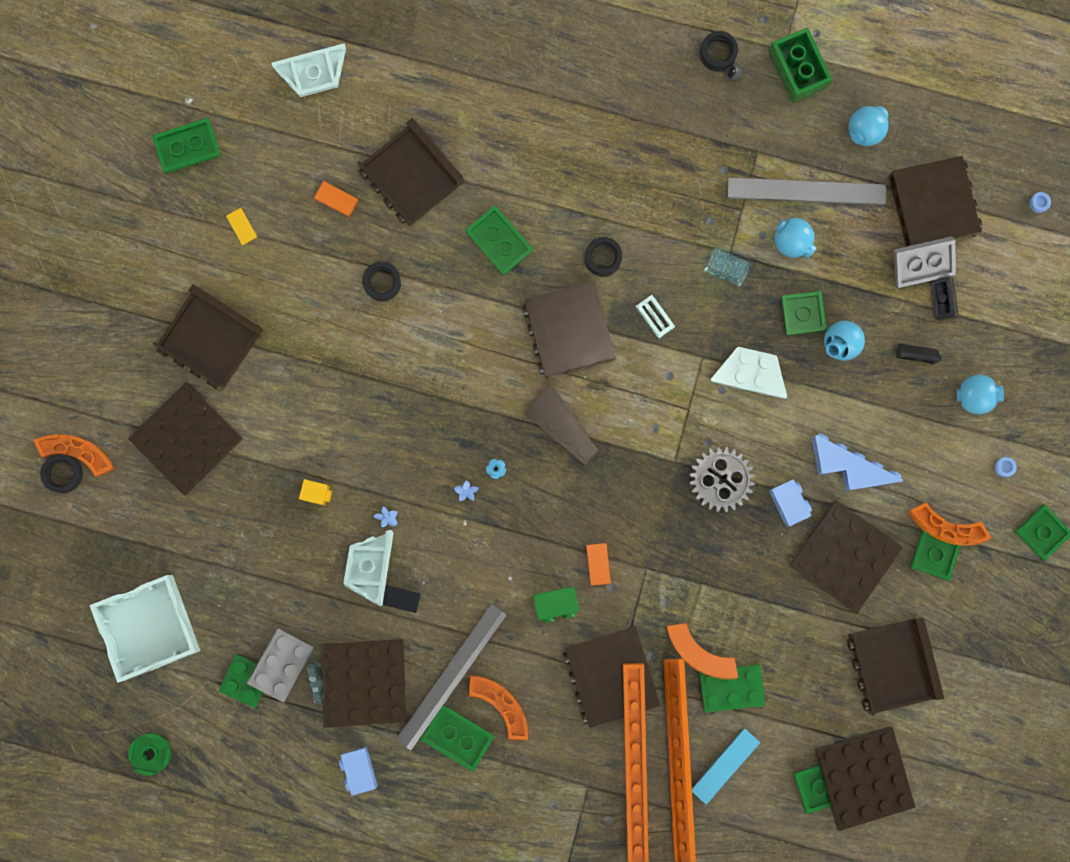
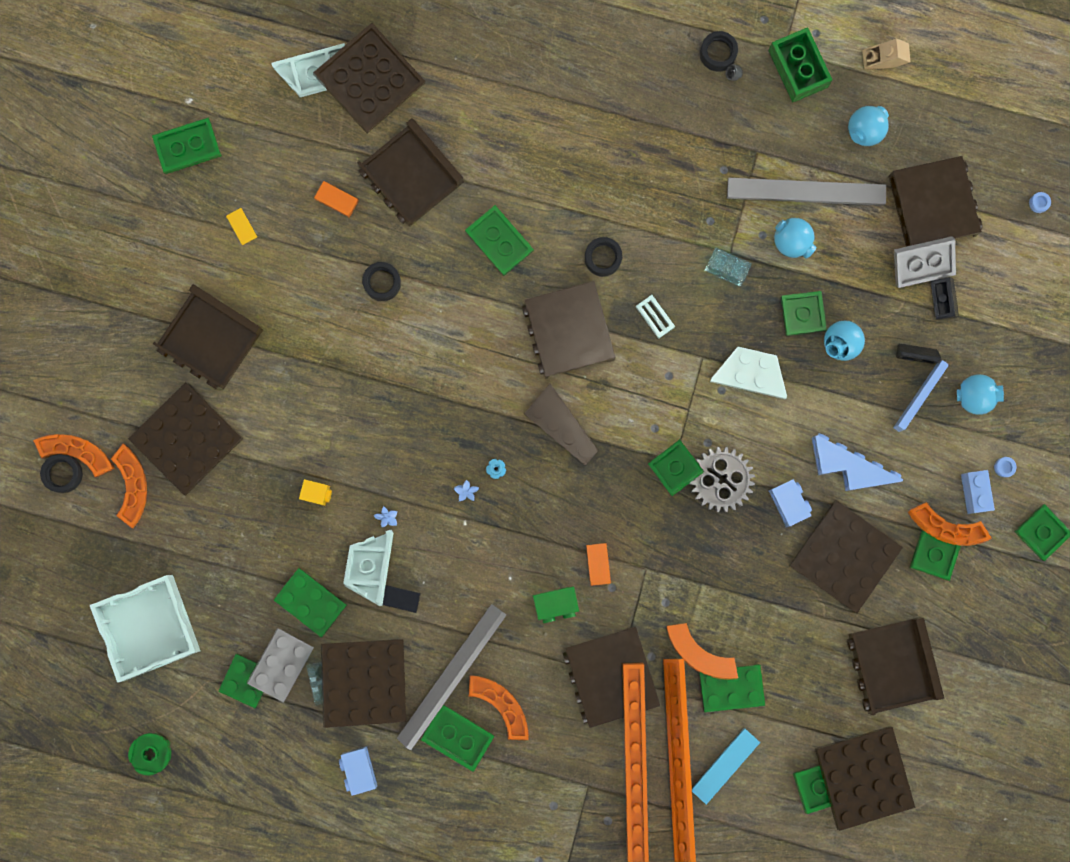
(135, 484): none -> orange tile
(310, 602): none -> green plate
(369, 78): none -> dark brown plate
(676, 467): none -> green tile
(886, 55): none -> tan slope
(921, 396): none -> light blue tile
(977, 492): none -> light blue brick

